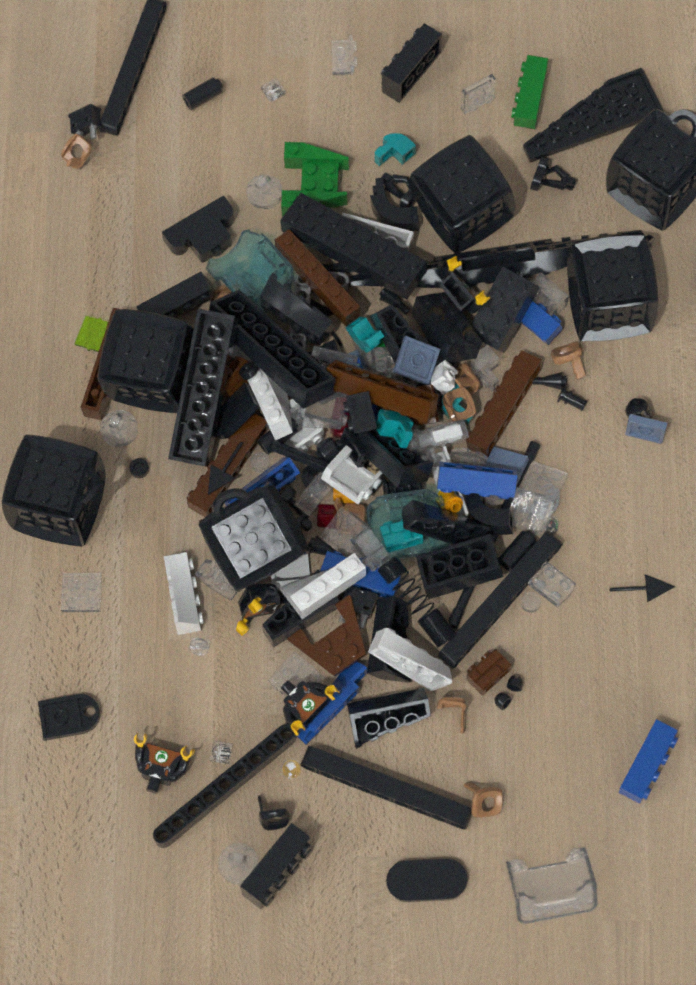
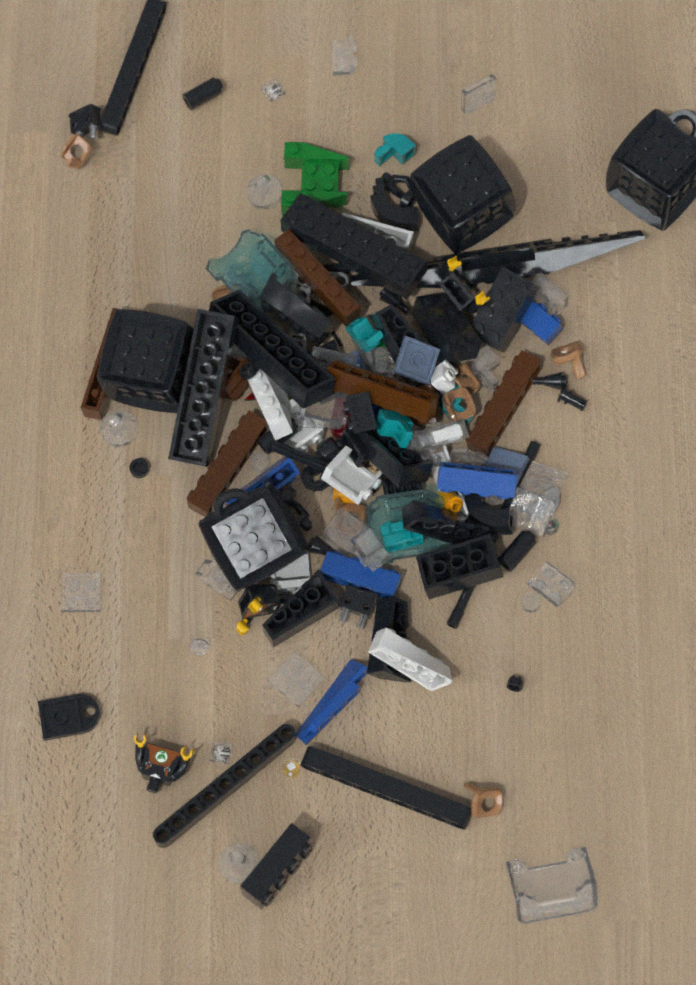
(54, 490): black piece -> none
(91, 333): clear neon green piece -> none
(180, 297): black wedge -> none
(182, 593): white wedge -> none
(202, 231): black brick -> none
(218, 477): black piece -> none
(236, 411): black tile -> none
(264, 816): black piece -> none
(305, 702): torso -> none
(313, 495): clear slope -> none
(320, 588): white wedge -> none
(325, 515): dark red slope -> none
(338, 648): reddish brown wing -> none
(386, 714): black wedge -> none
(411, 62): black brick -> none
(426, 880): black tile -> none
(434, 623): black piece -> none
(454, 702): medium nougat piece -> none
(488, 671): reddish brown brick -> none
(499, 600): black beam -> none
(502, 701): black hinge -> none
(530, 93): green brick -> none
(543, 169): black piece -> none
(612, 107): black wing -> none
(613, 287): black piece -> none
(639, 407): black head -> none
(646, 428): sand blue tile -> none
(648, 761): blue brick -> none
(653, 588): black piece -> none

